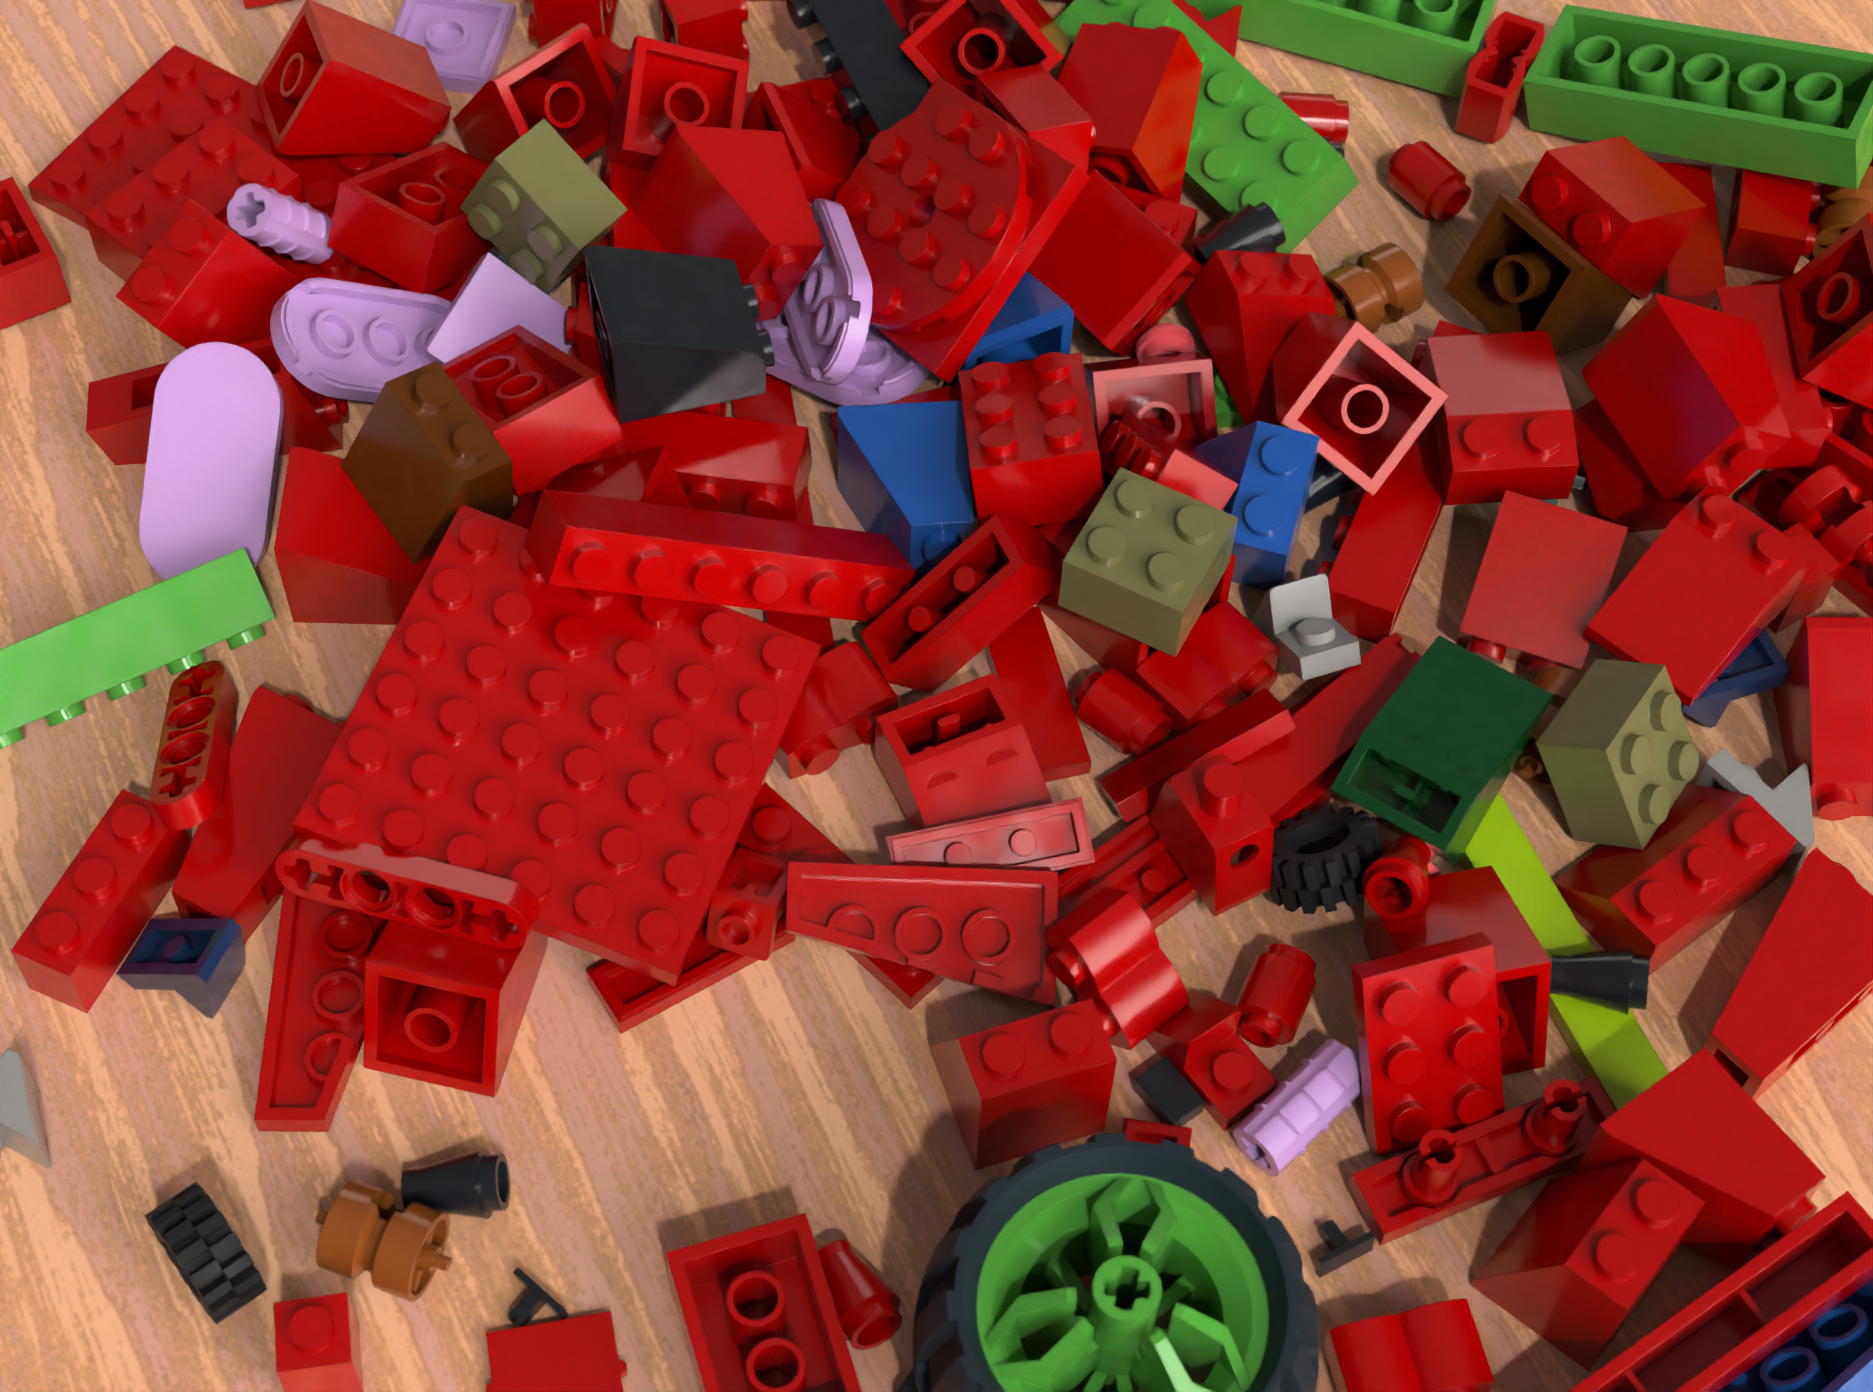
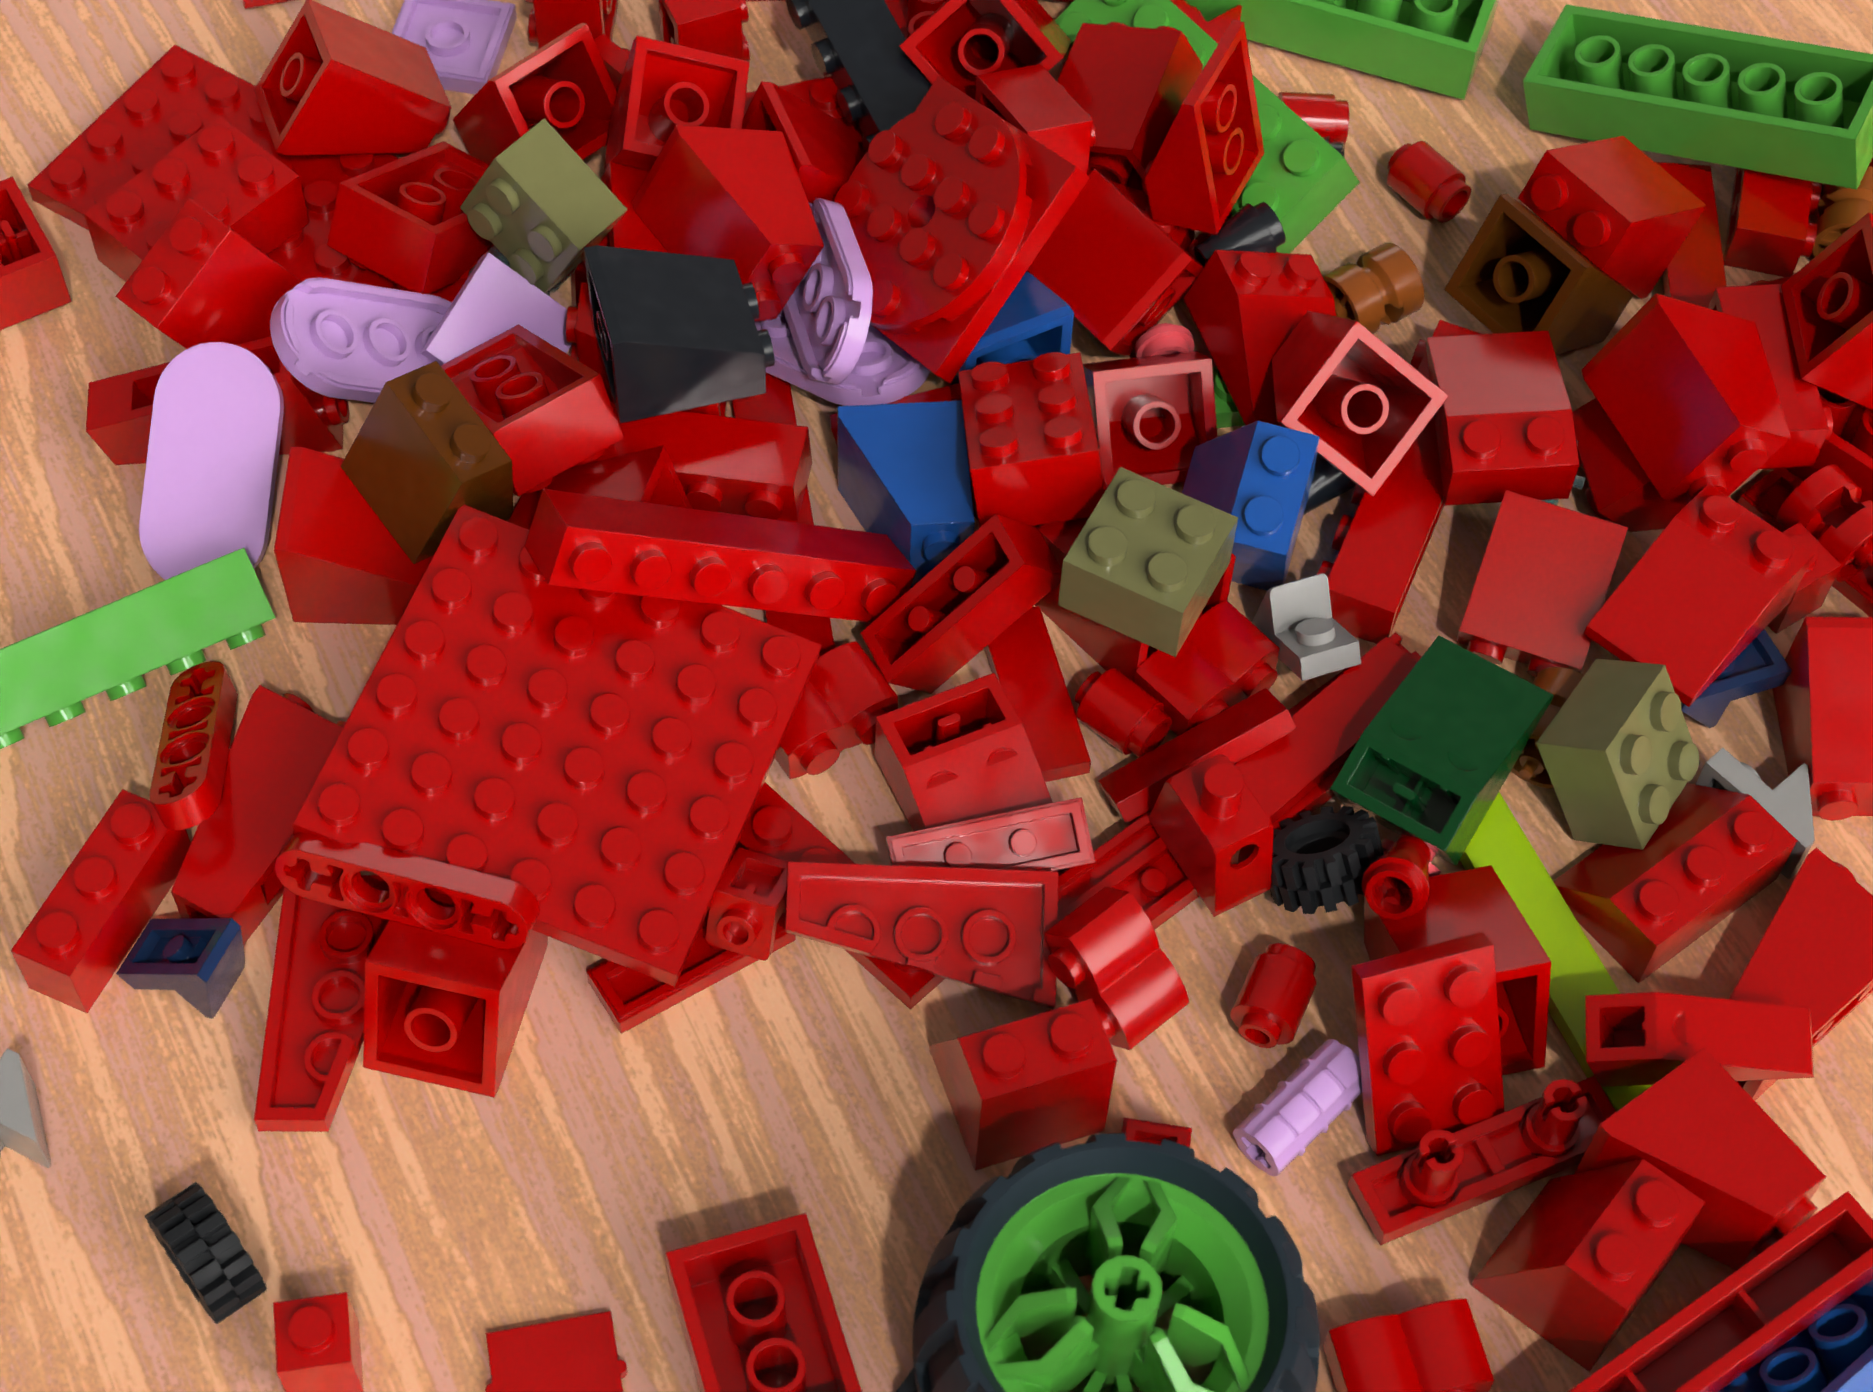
(280, 223): lavender axle -> none
(392, 1244): dark orange wheel -> none
(460, 1185): black cone -> none
(532, 1302): black piece -> none
(861, 1298): red cone -> none
(1165, 459): red brick -> none
(1168, 1094): black piece -> none
(1210, 143): none -> red slope
(1214, 1058): red slope -> none
(1341, 1250): black piece -> none
(1496, 77): red brick -> none
(1603, 978): black cone -> none
(1651, 1033): none -> red slope

